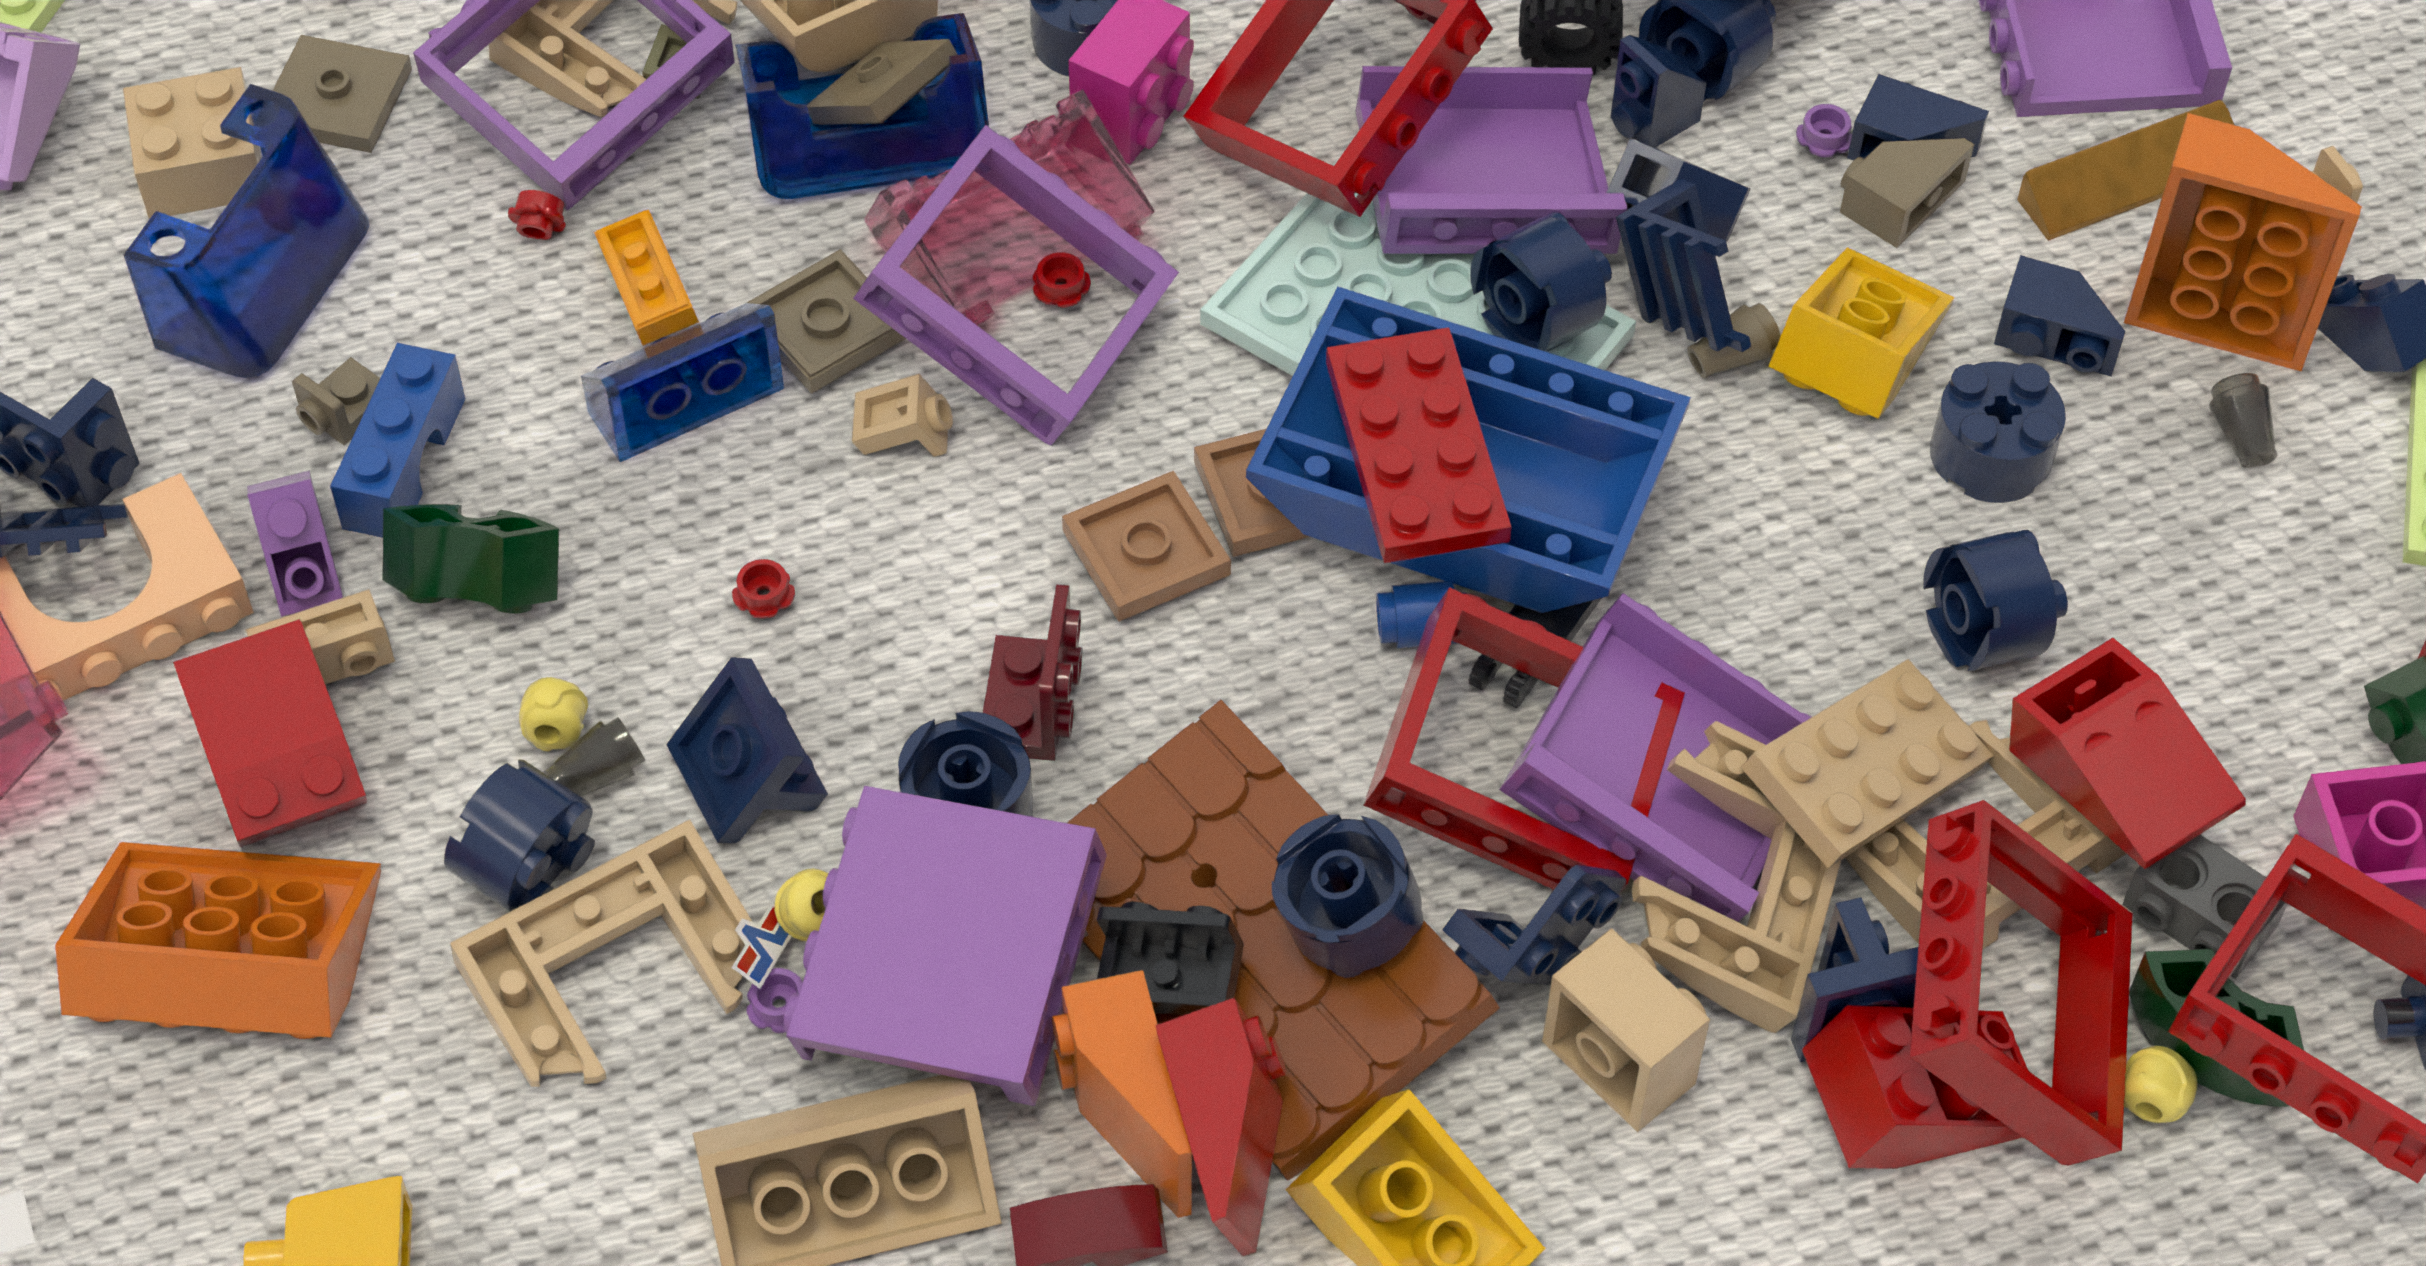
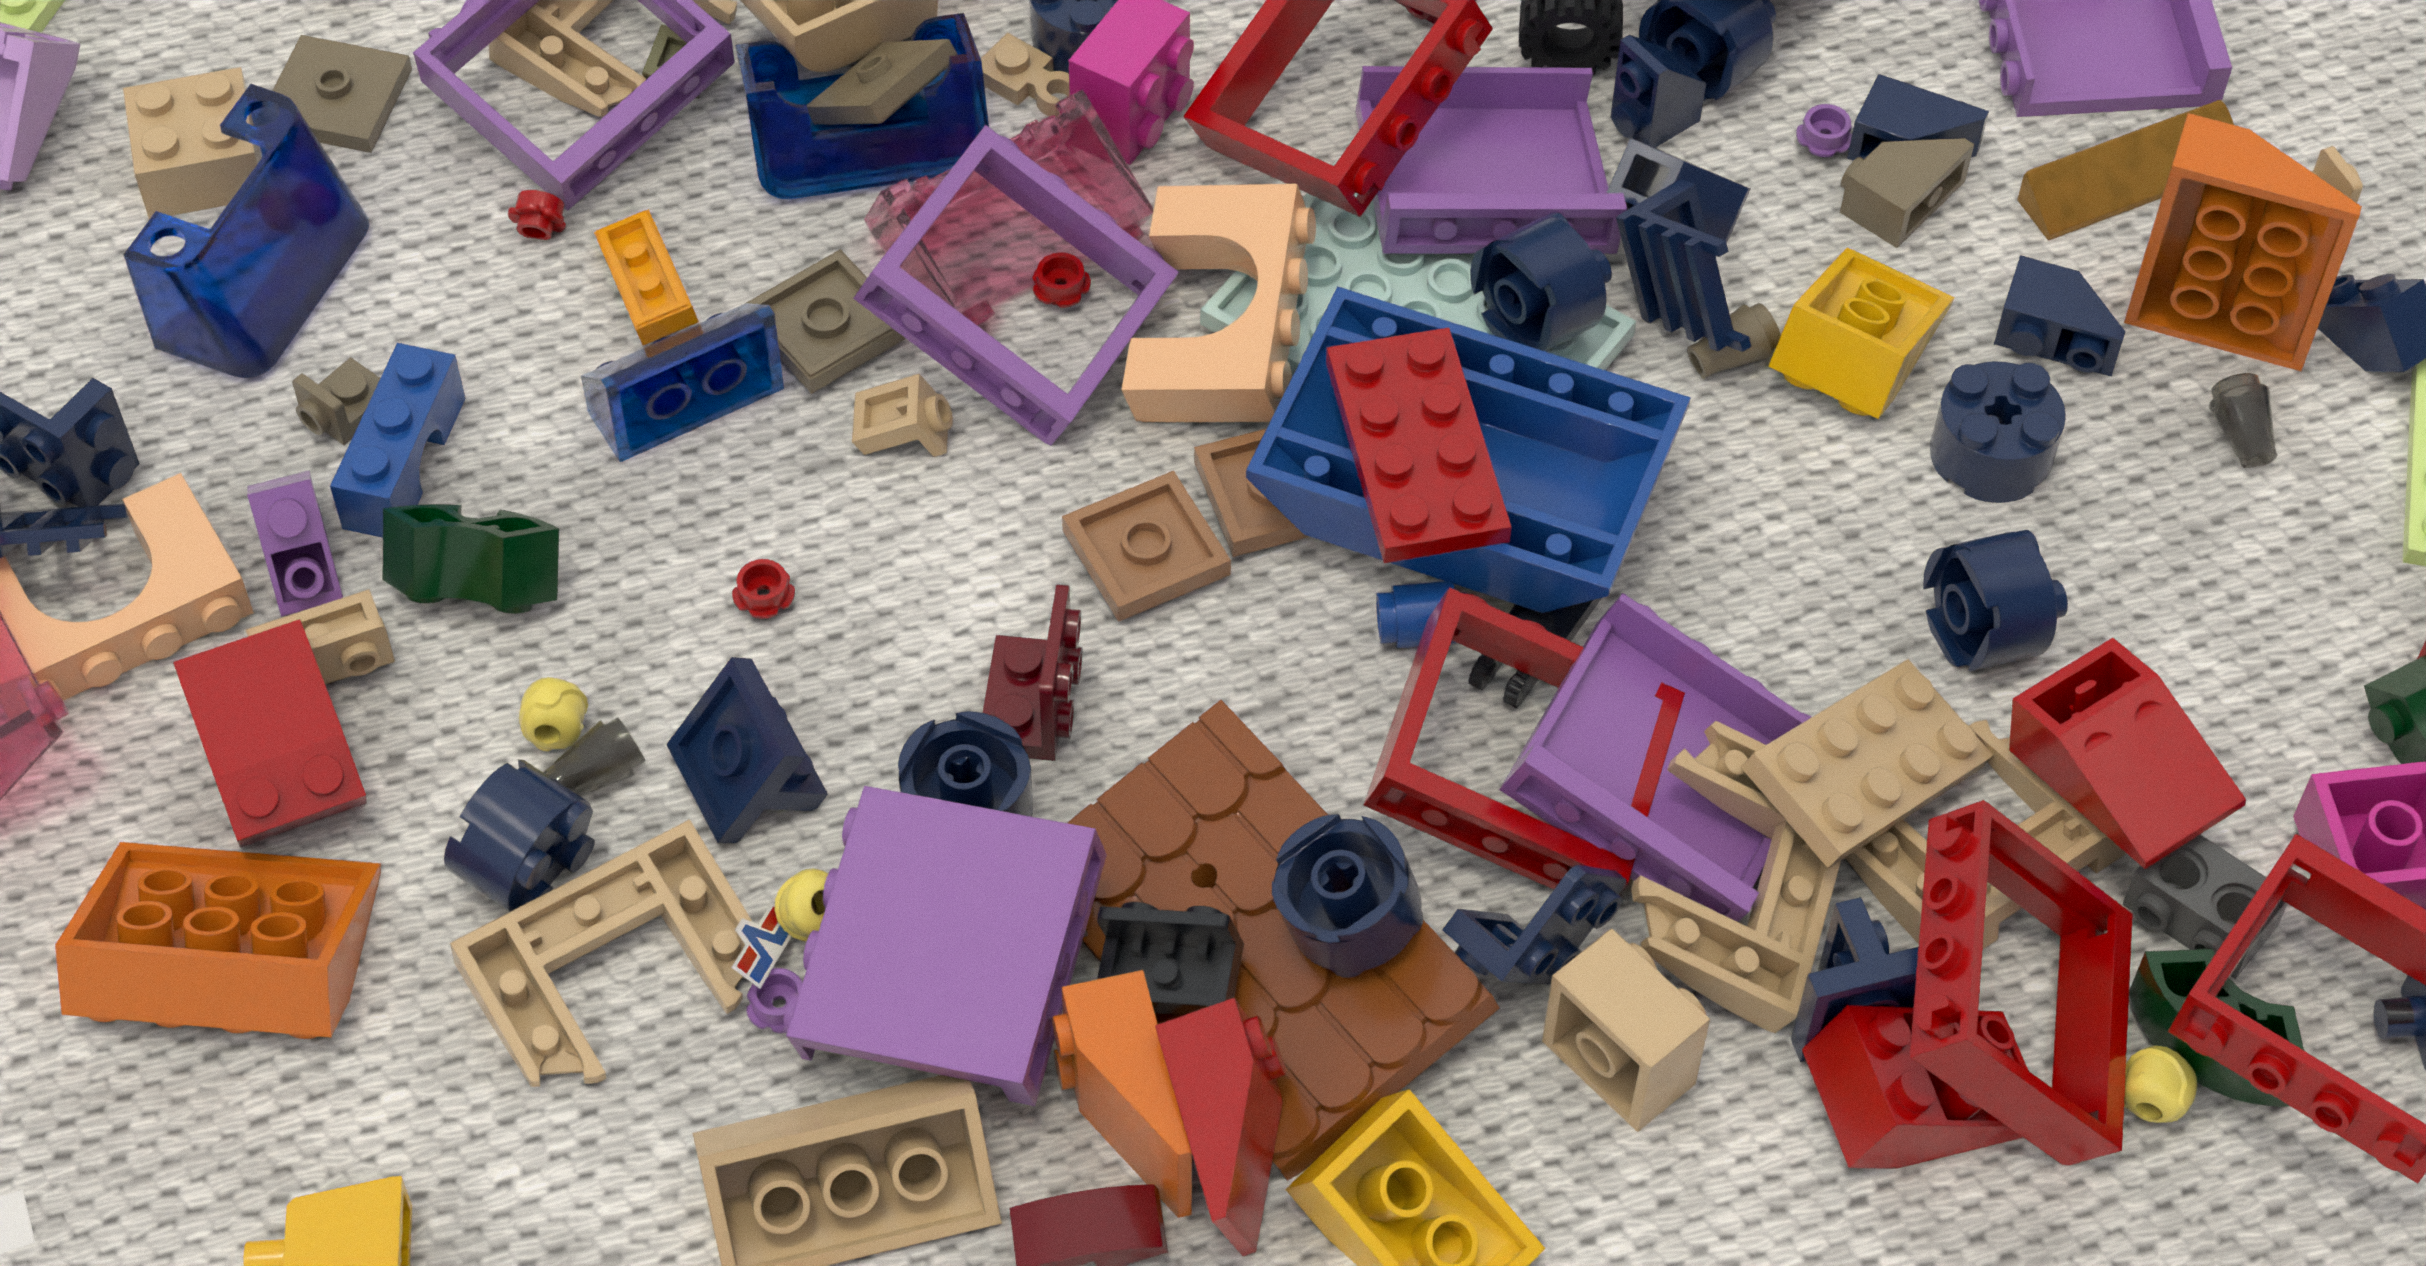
(1021, 71): none -> tan plate
(1245, 366): none -> light nougat arch

